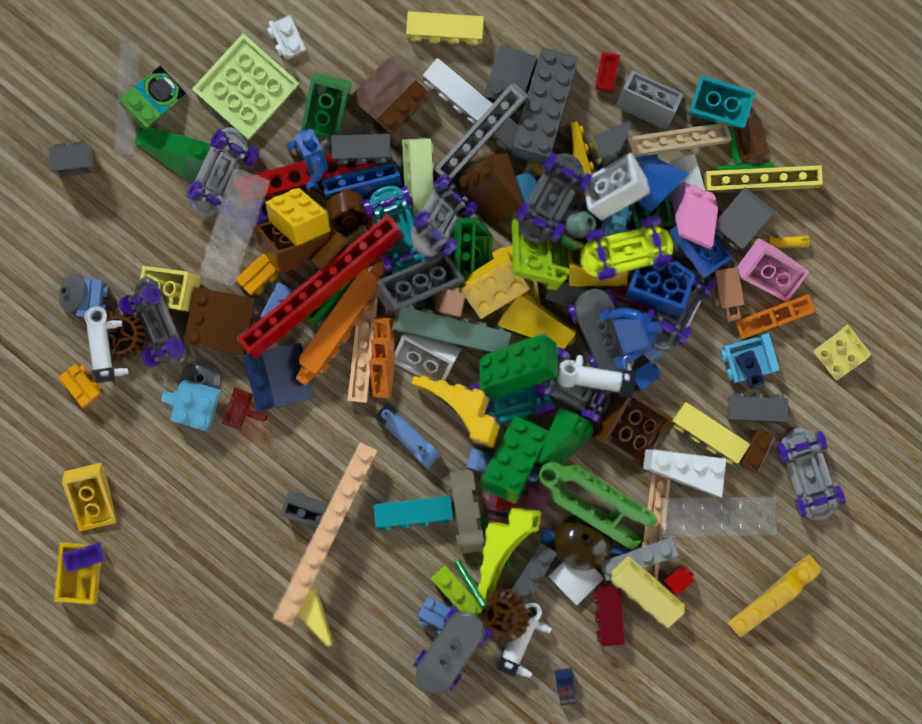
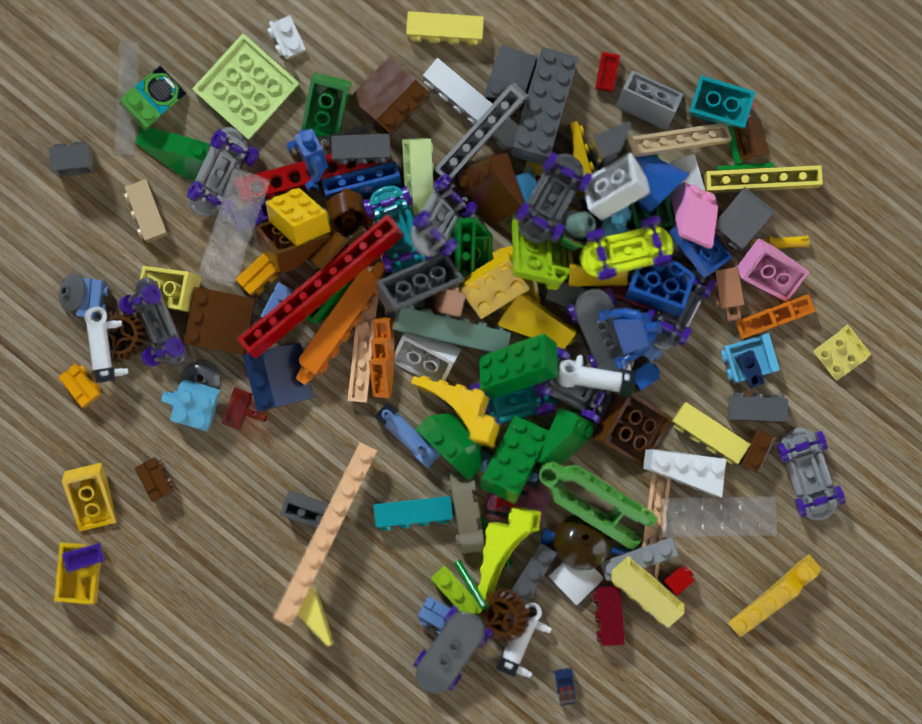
(145, 211): none -> tan brick
(154, 479): none -> reddish brown brick
(452, 440): none -> green wedge

